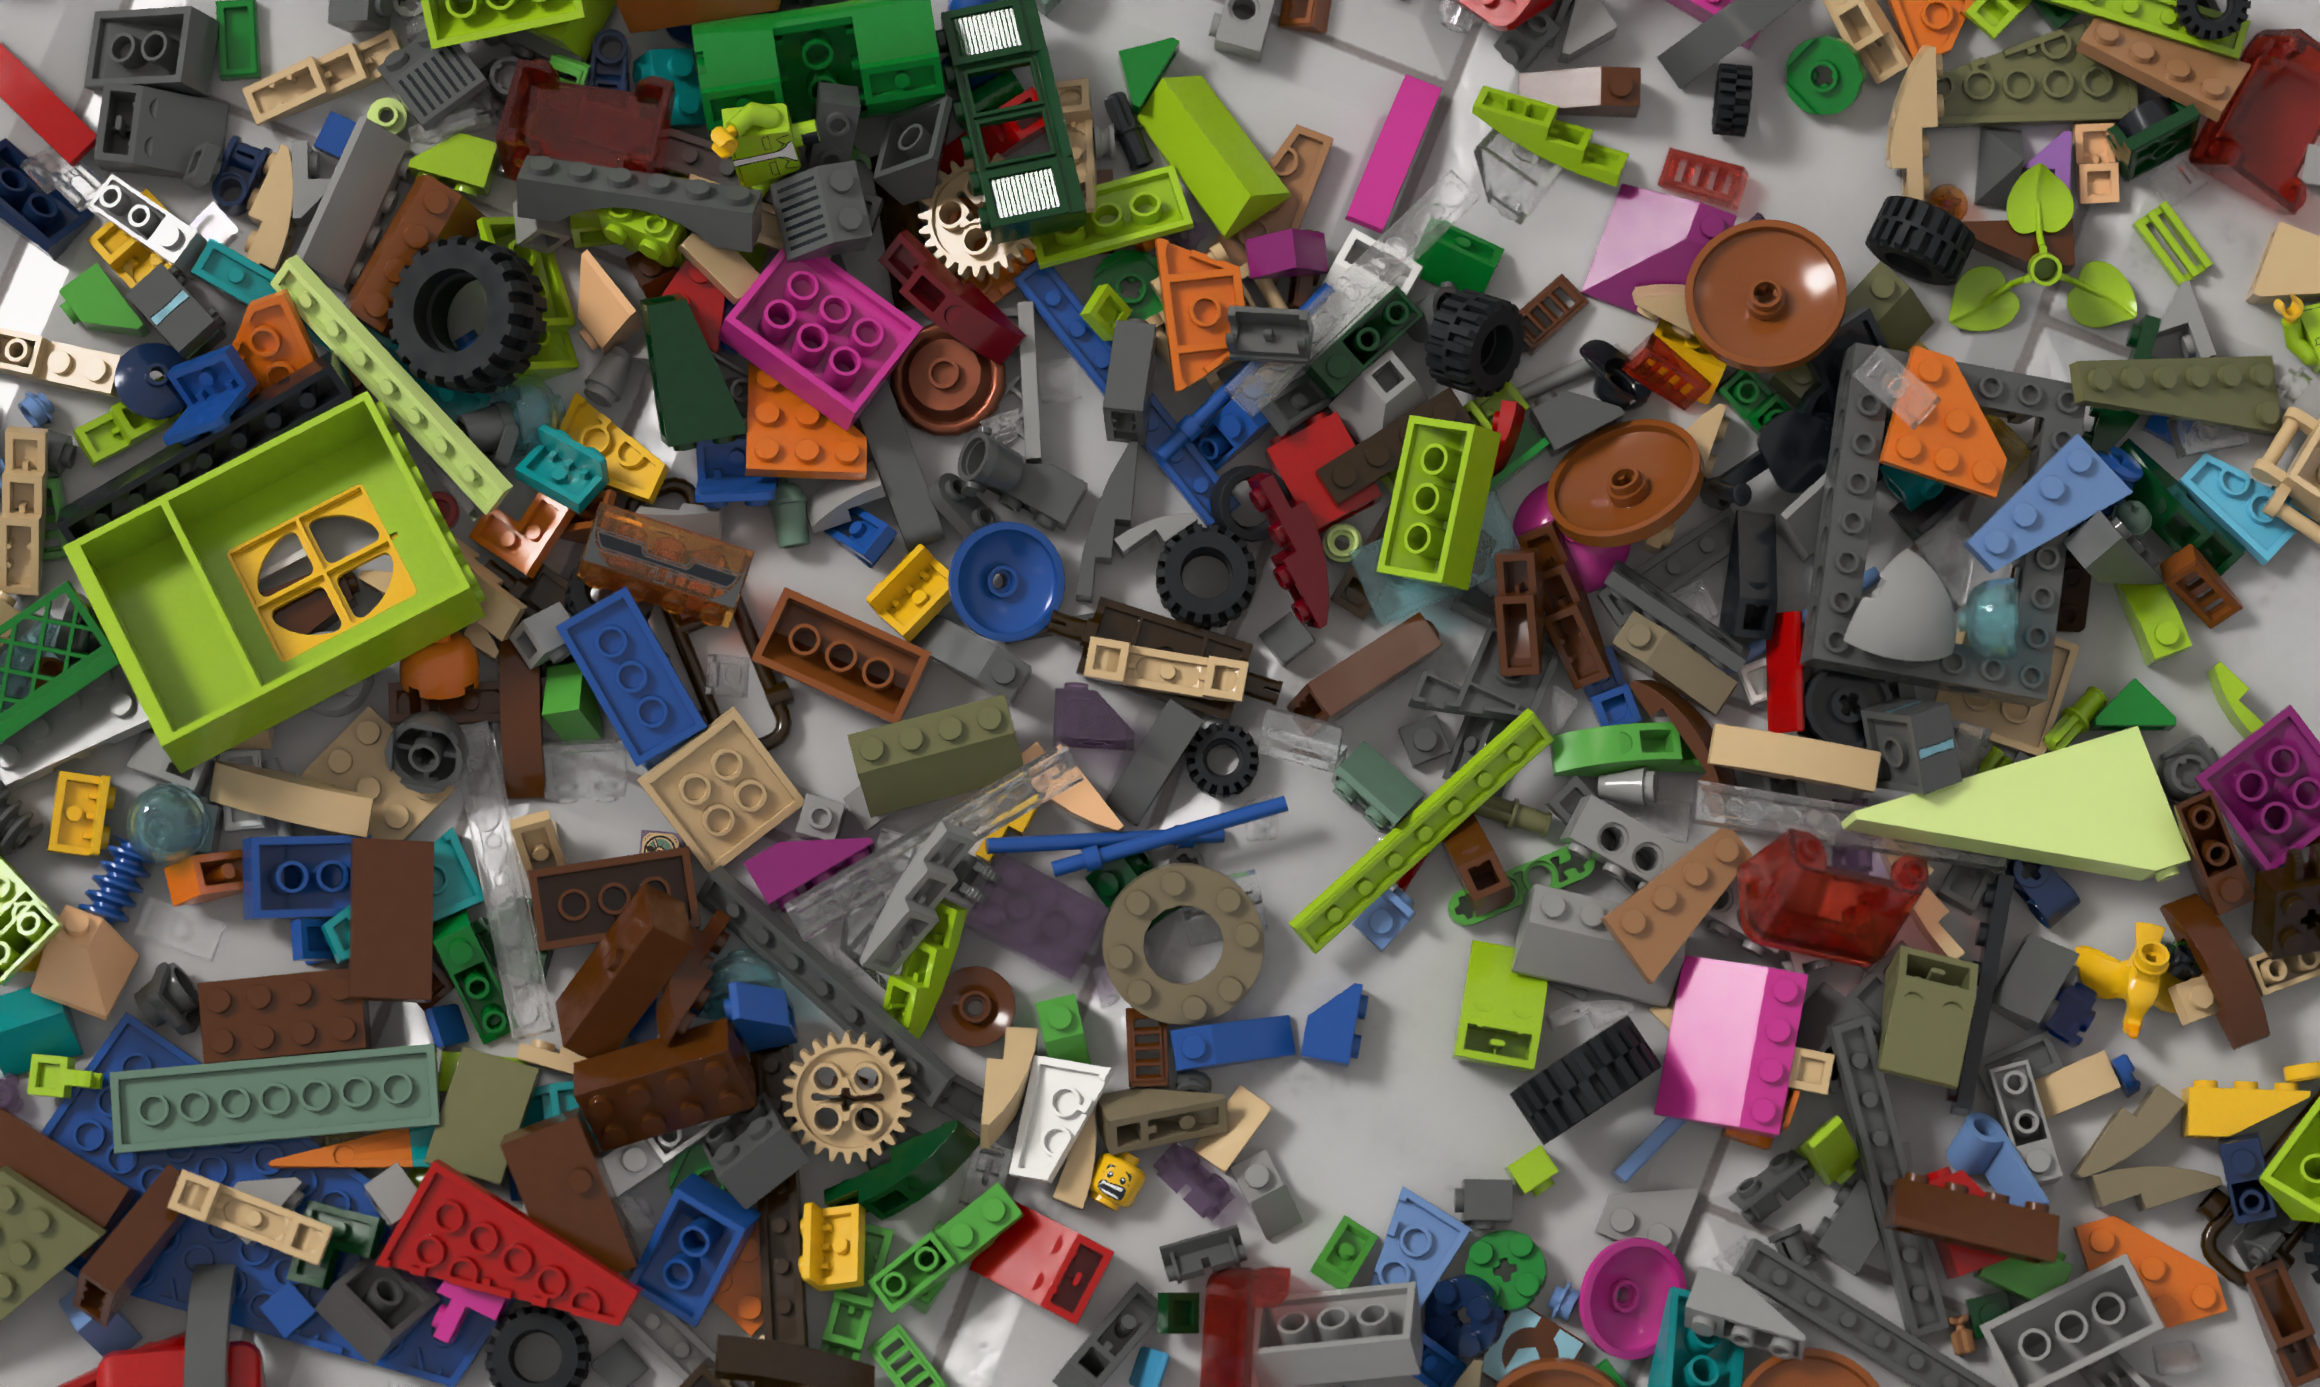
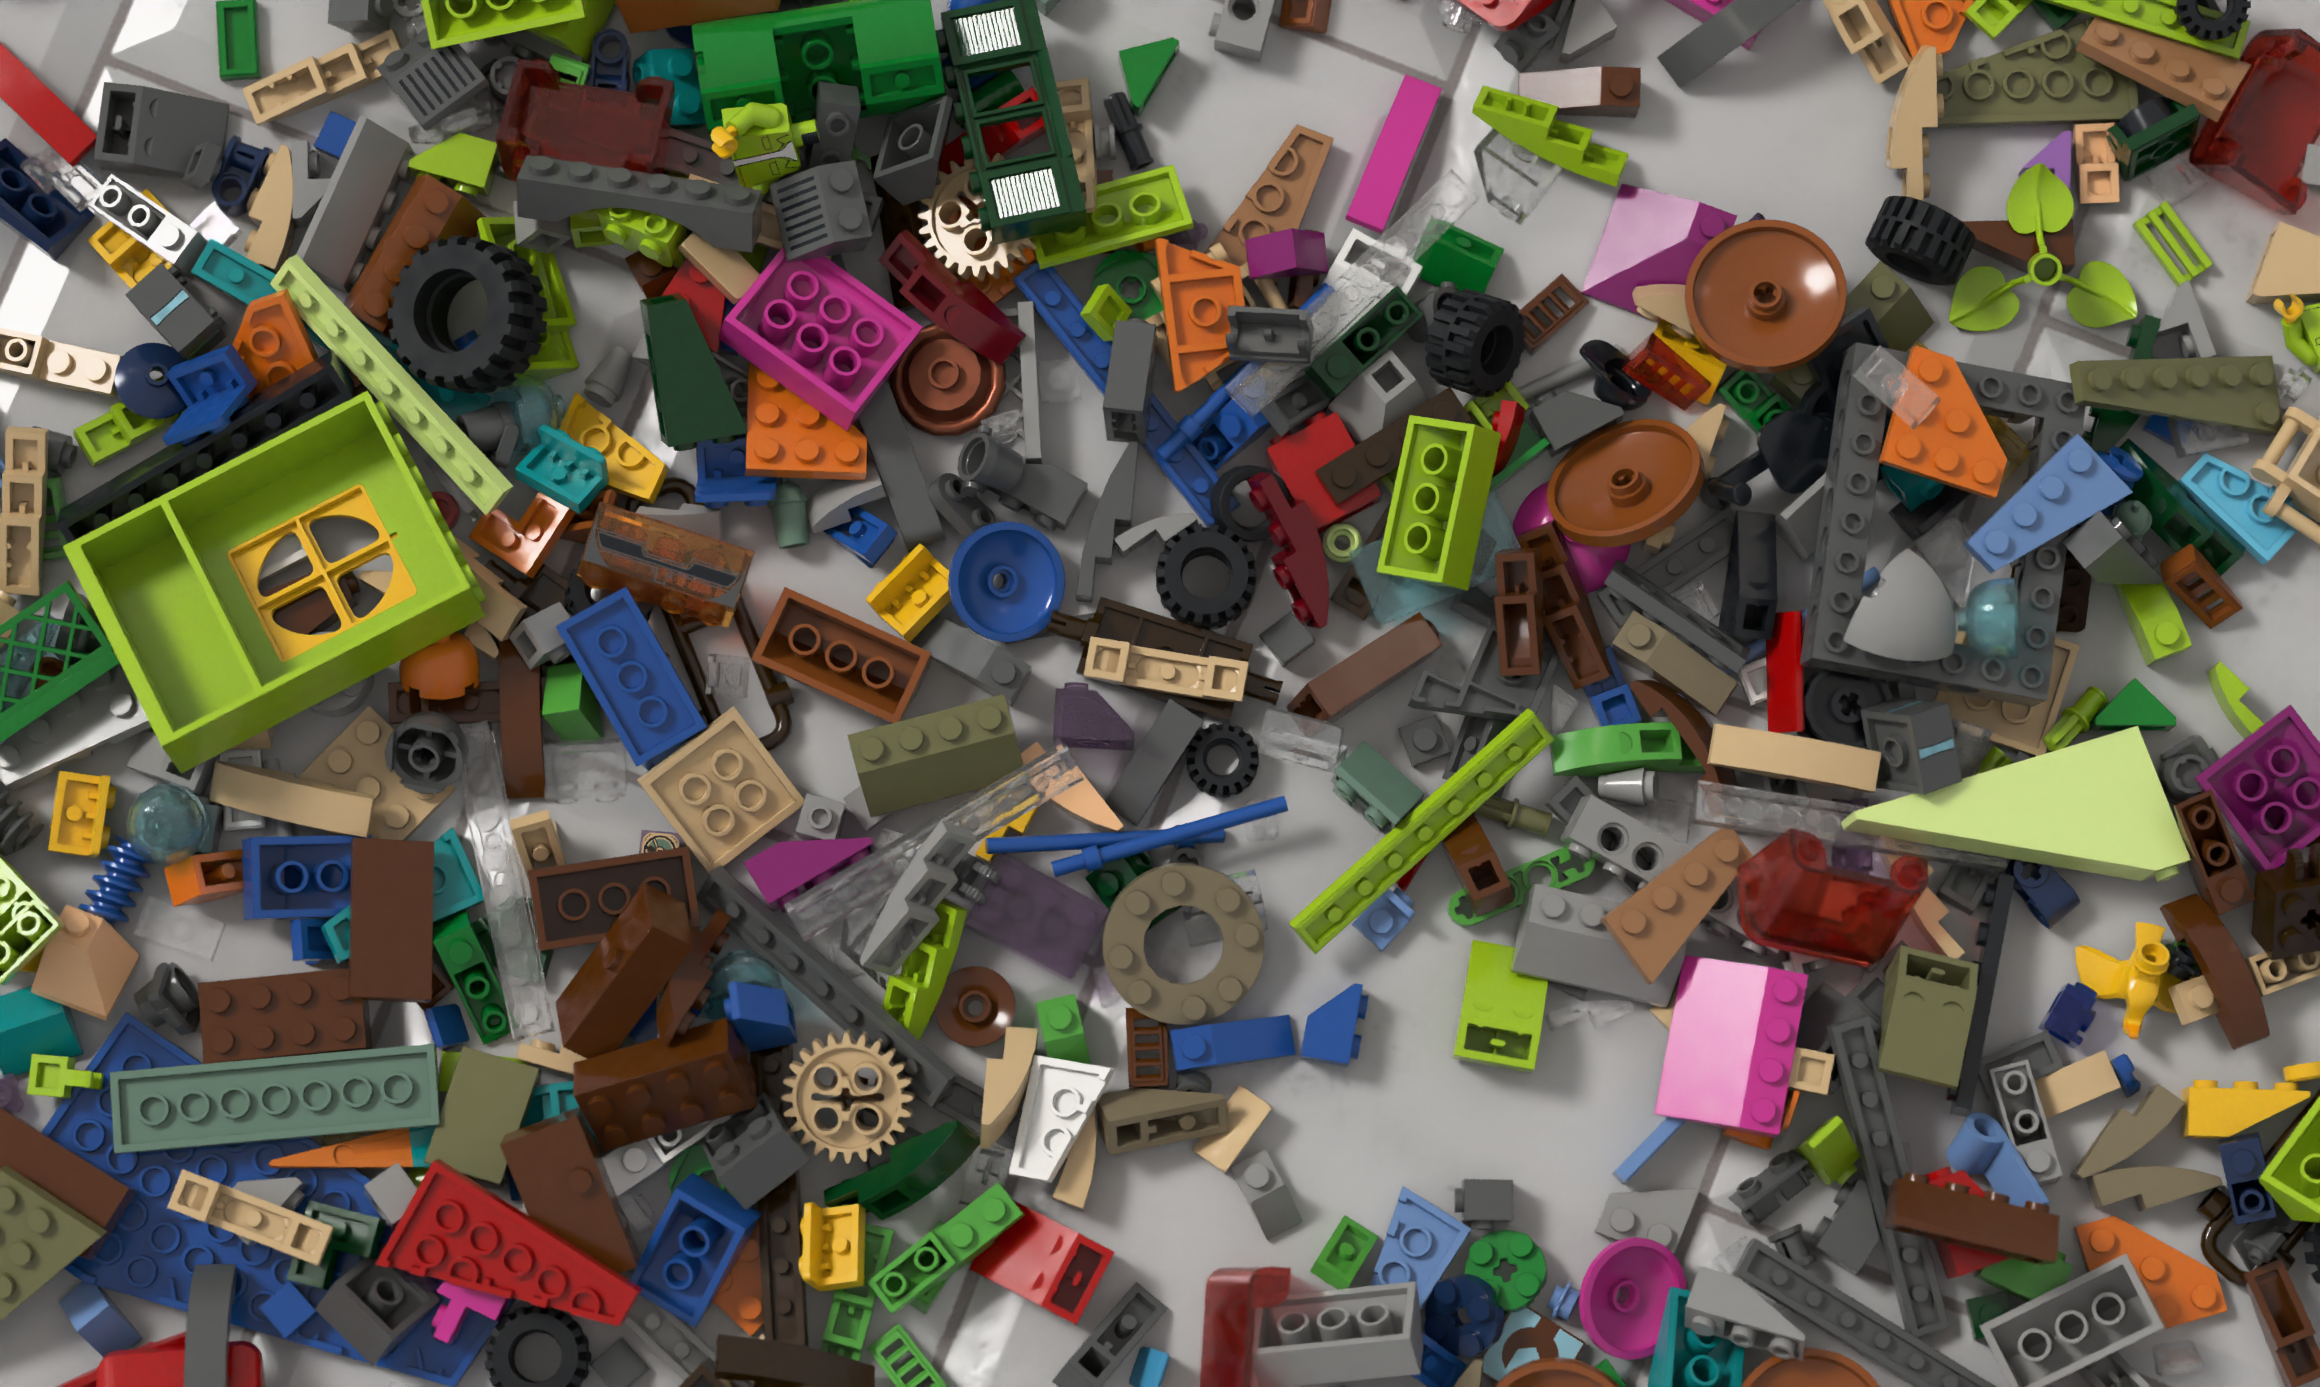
(36, 409): medium blue plate -> none
(100, 304): bright green slope -> none
(129, 1251): reddish brown slope -> none
(153, 49): dark grey slope -> none
(399, 120): yellowish green plate -> none
(603, 309): light nougat slope -> none
(1116, 1180): yellow head -> none
(1178, 1313): dark green plate -> none
(1182, 1166): clear purple hinge -> none
(1210, 153): lime slope -> none
(1213, 1249): dark grey hinge -> none
(1532, 1172): lime plate -> none
(1585, 1079): black tyre -> none
(1715, 196): clear red slope -> none
(1732, 100): black tyre -> none
(1802, 74): green plate -> none
(1949, 199): clear orange tile -> none
(1962, 1338): medium nougat piece -> none
(1998, 165): dark grey slope -> none
(2033, 980): dark grey slope -> none

